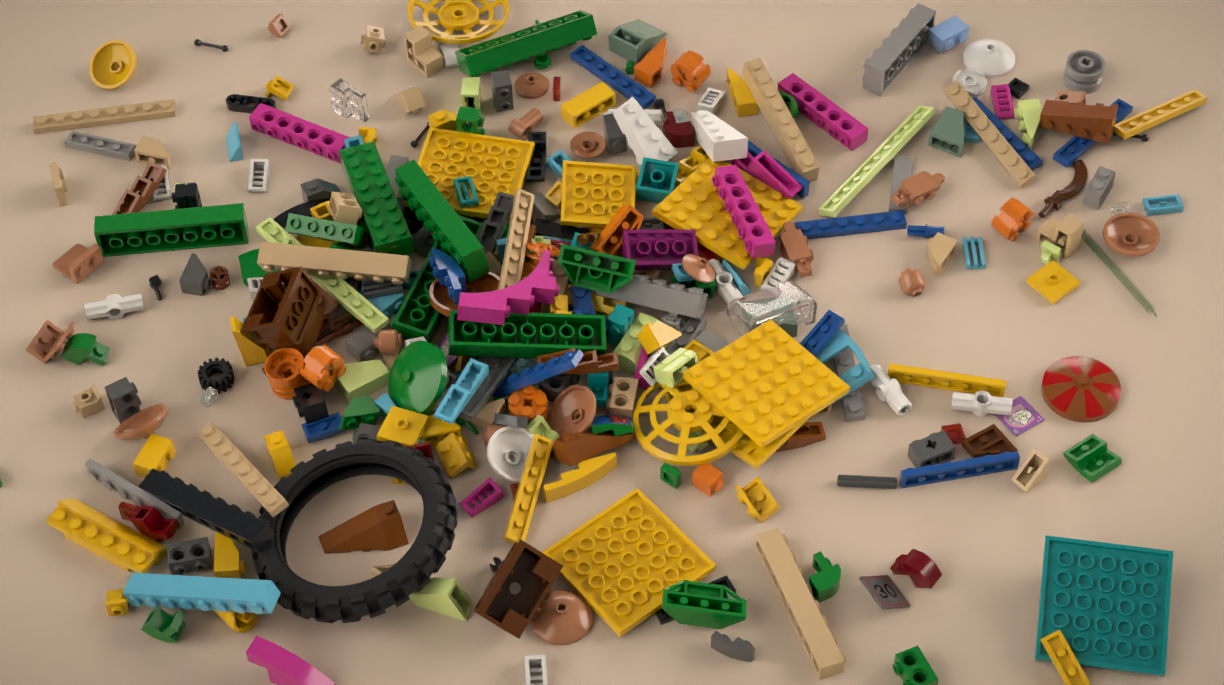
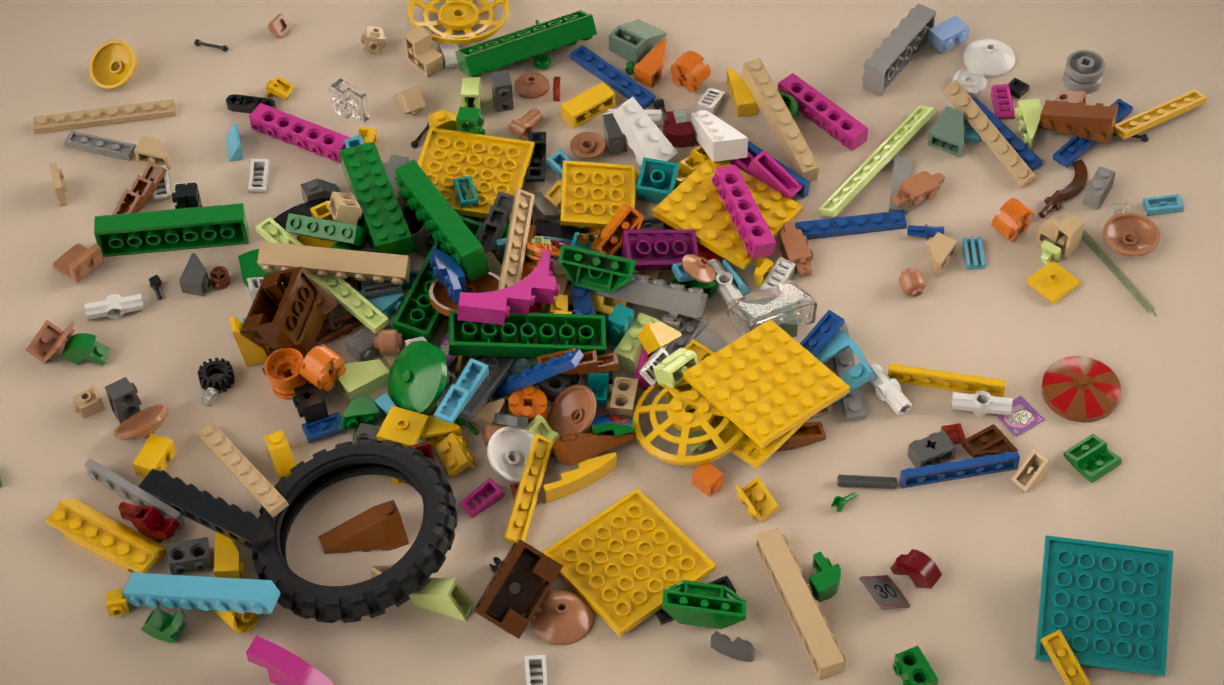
(670, 475): green plate -> none
(840, 501): none -> green hand

